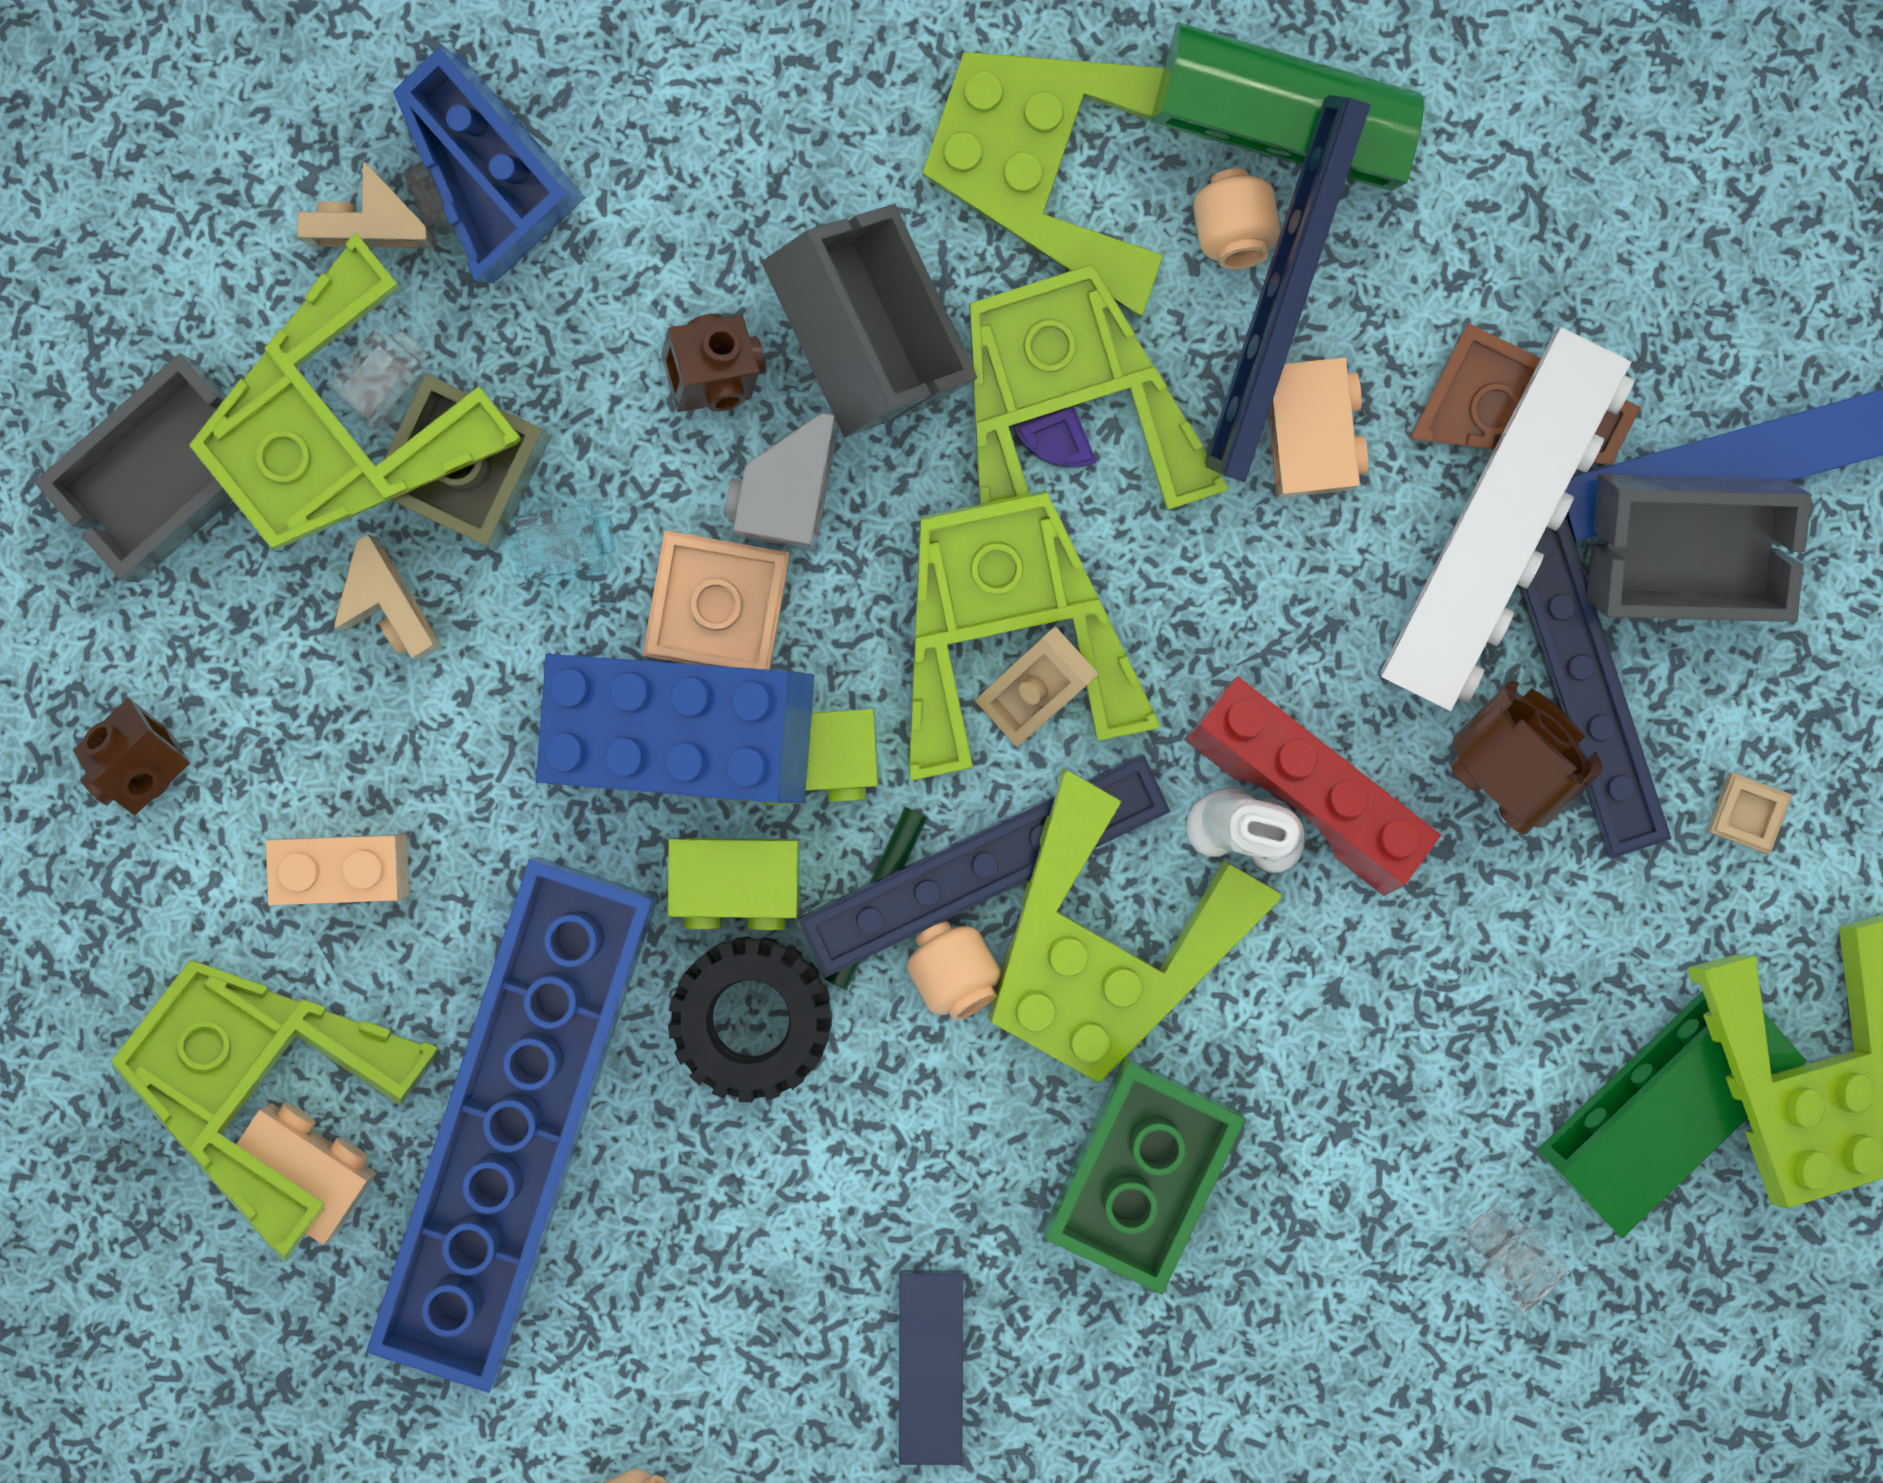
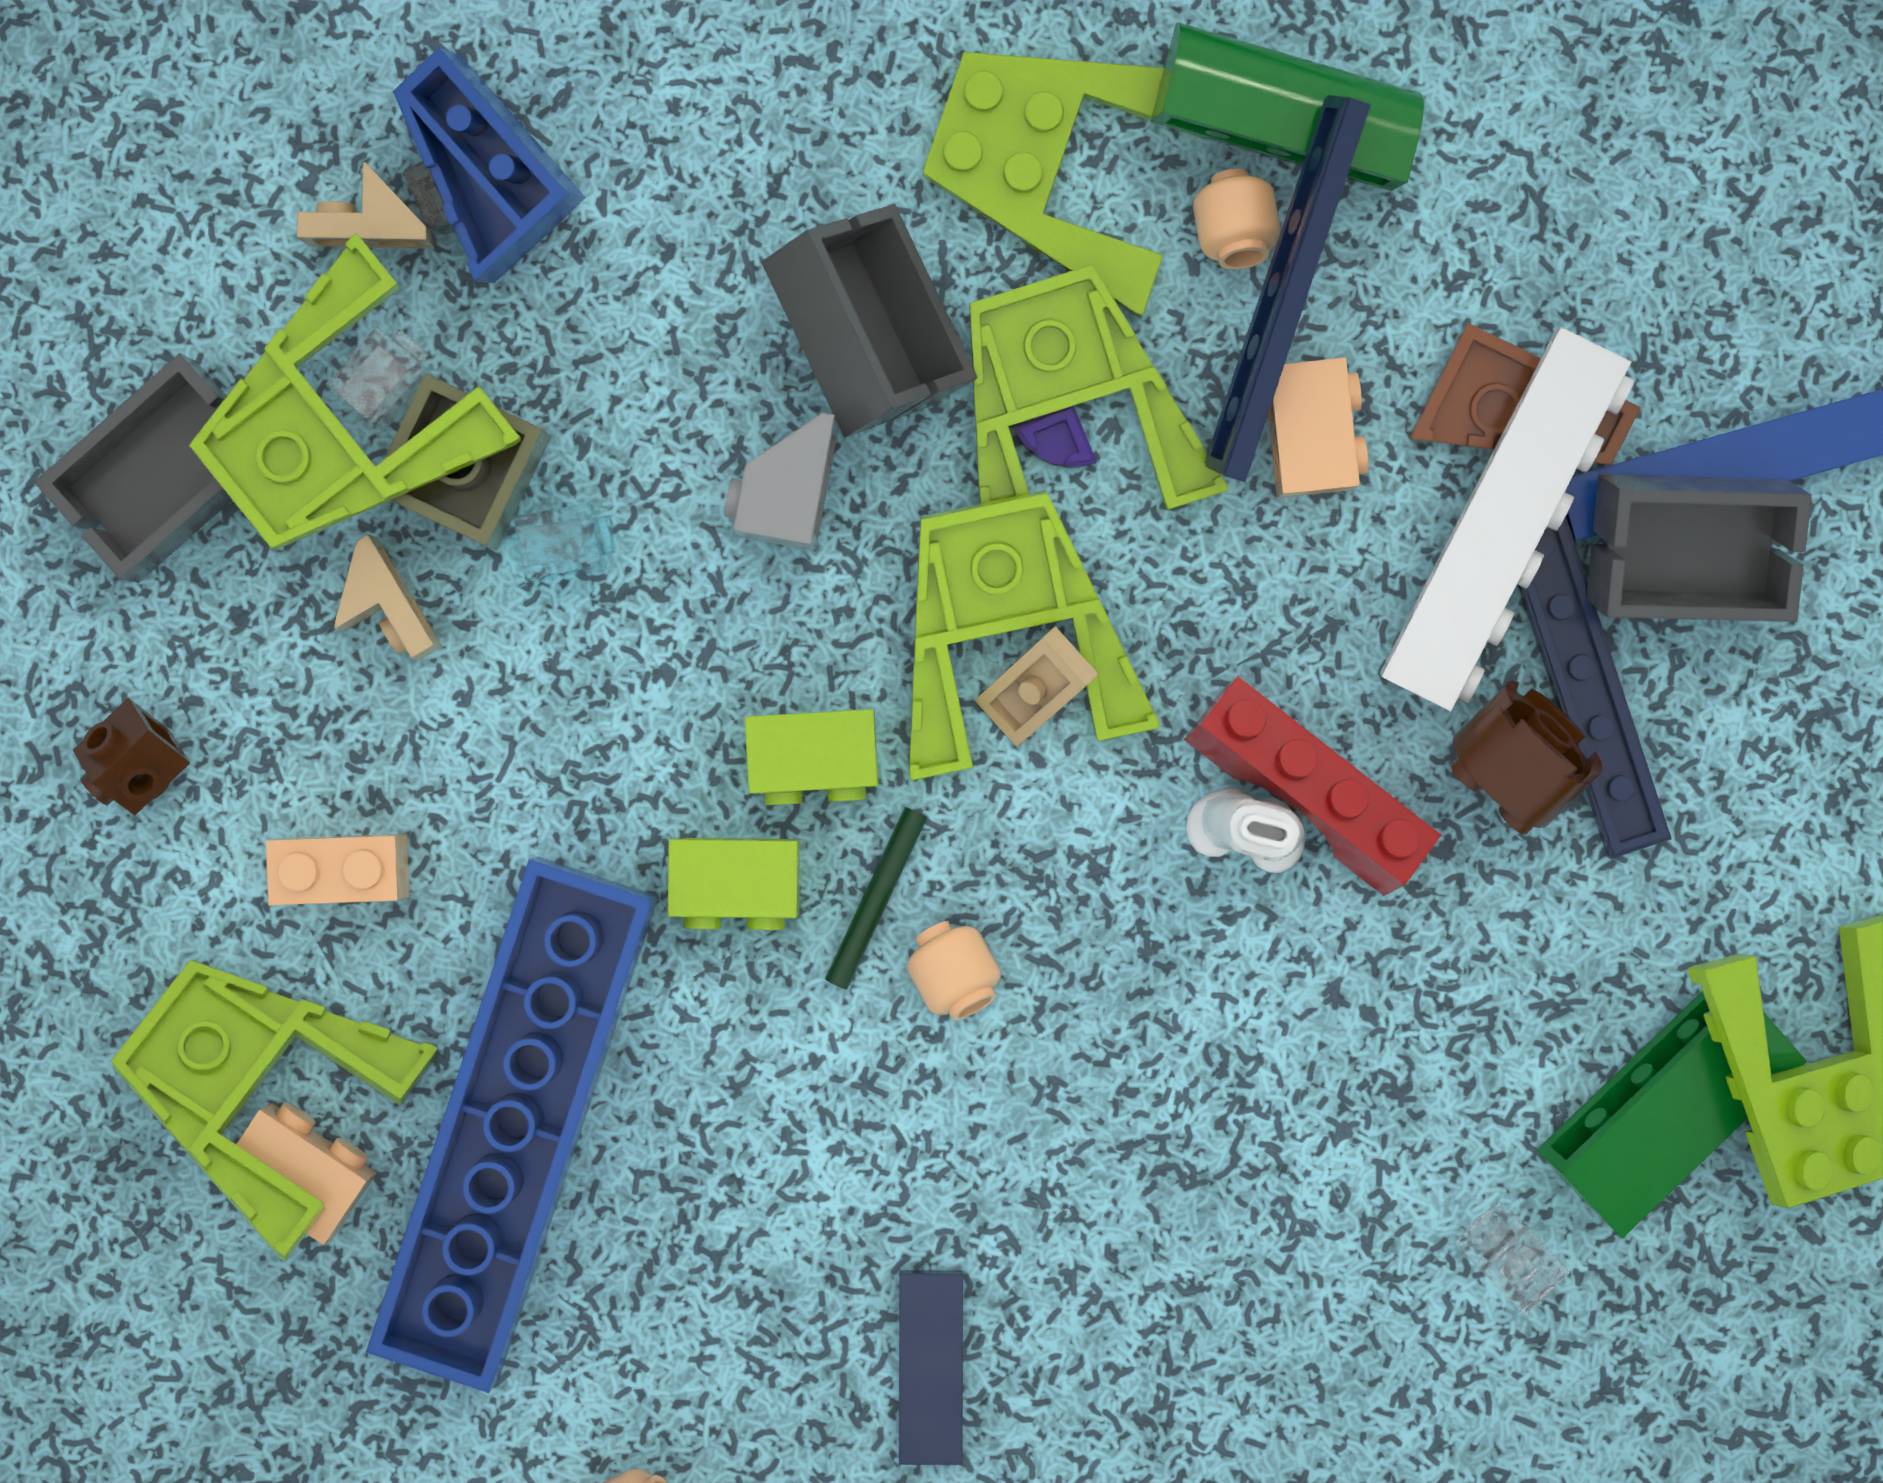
(675, 728): blue brick -> none
(712, 363): reddish brown brick -> none
(715, 602): light nougat tile -> none
(715, 1062): black tyre -> none
(963, 874): dark blue tile -> none
(1083, 992): lime wing -> none
(1143, 1175): green brick -> none
(1749, 813): tan tile -> none

